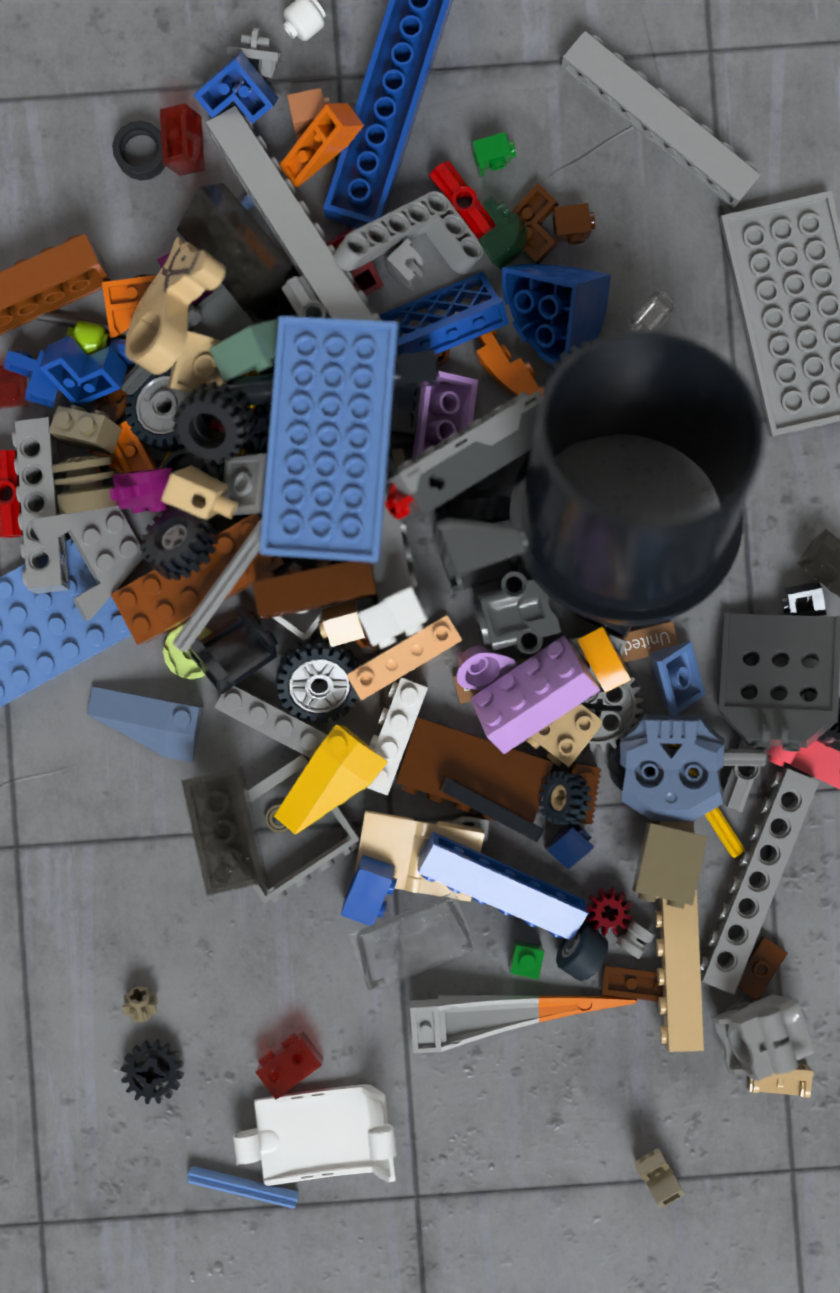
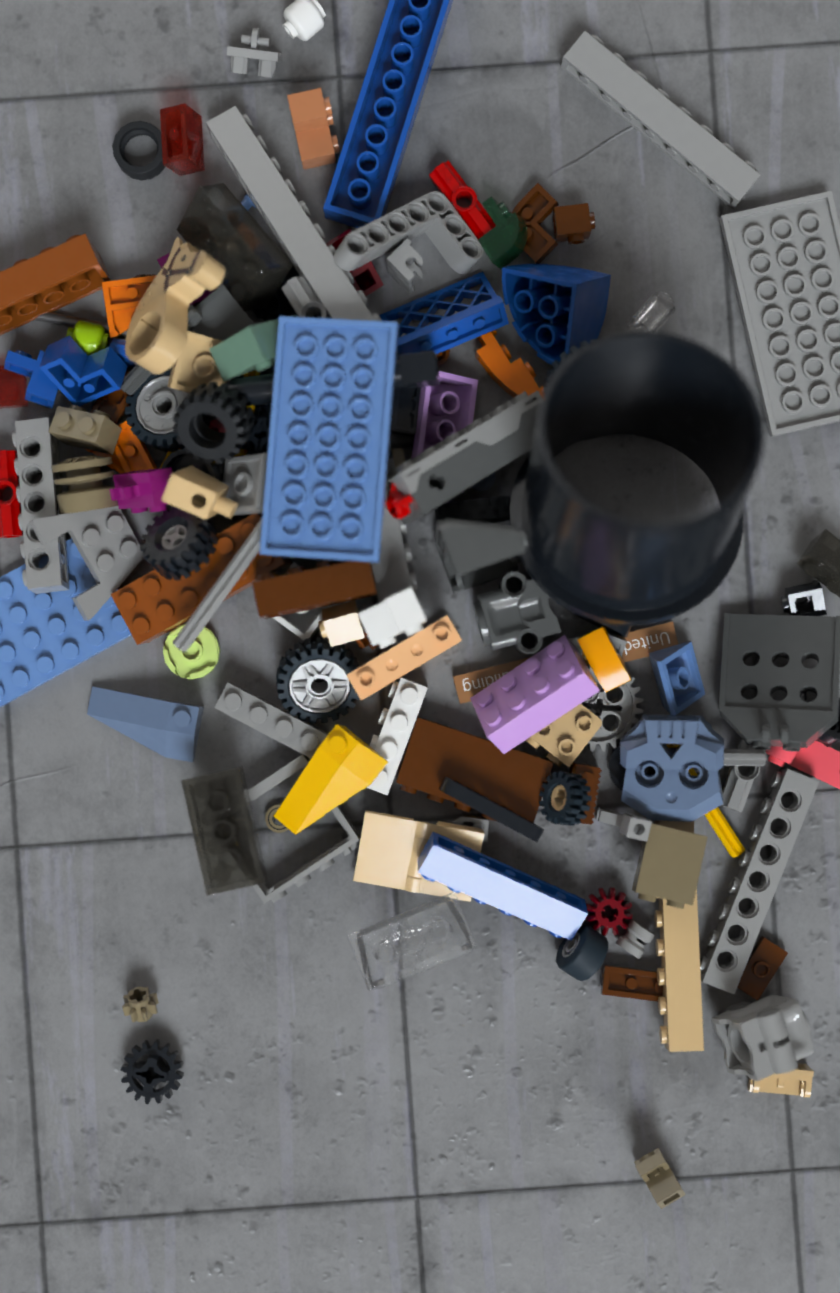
(234, 650): black panel -> none
(238, 83): blue brick -> none
(242, 1187): medium blue axle -> none
(289, 1064): clear red brick -> none
(320, 1135): white panel -> none
(321, 142): orange slope -> none
(368, 890): blue piece -> none
(467, 1018): light grey plate -> none
(481, 667): lavender piece -> none
(492, 153): green brick -> none
(526, 959): green brick -> none
(570, 845): dark blue slope -> none
(630, 824): none -> light grey piece

